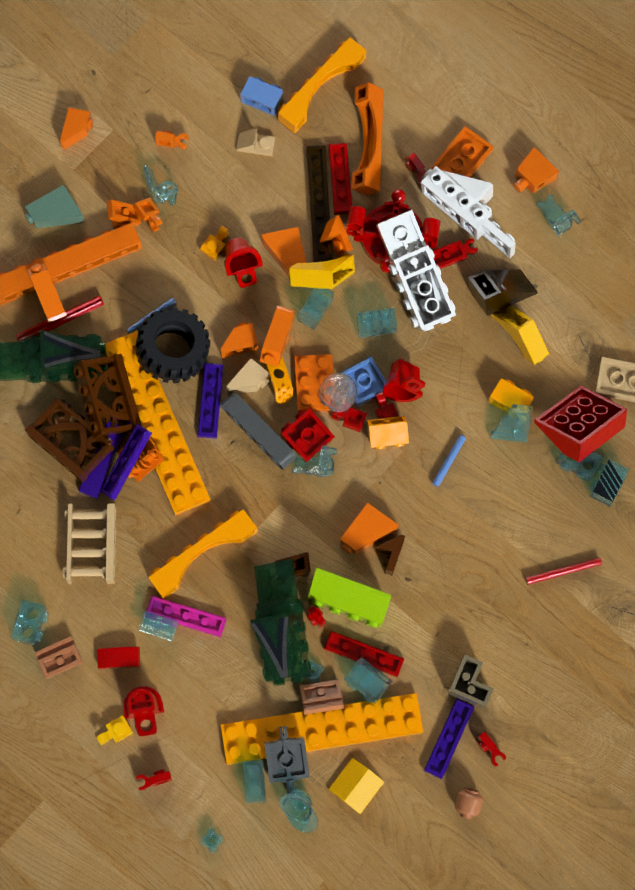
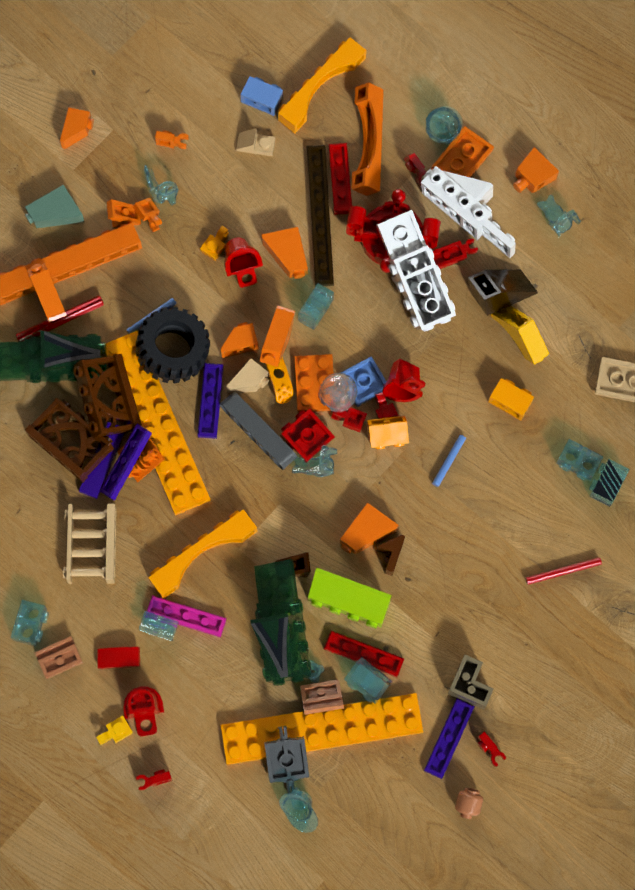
(212, 835): clear light blue plate -> none
(254, 782): clear light blue brick -> none
(315, 617): red plate -> none
(322, 274): yellow arch -> none
(337, 234): orange slope -> none
(356, 785): yellow slope -> none
(376, 322): clear light blue brick -> none
(444, 124): none -> clear light blue cylinder
(514, 425): clear light blue wing -> none
(582, 422): red slope -> none

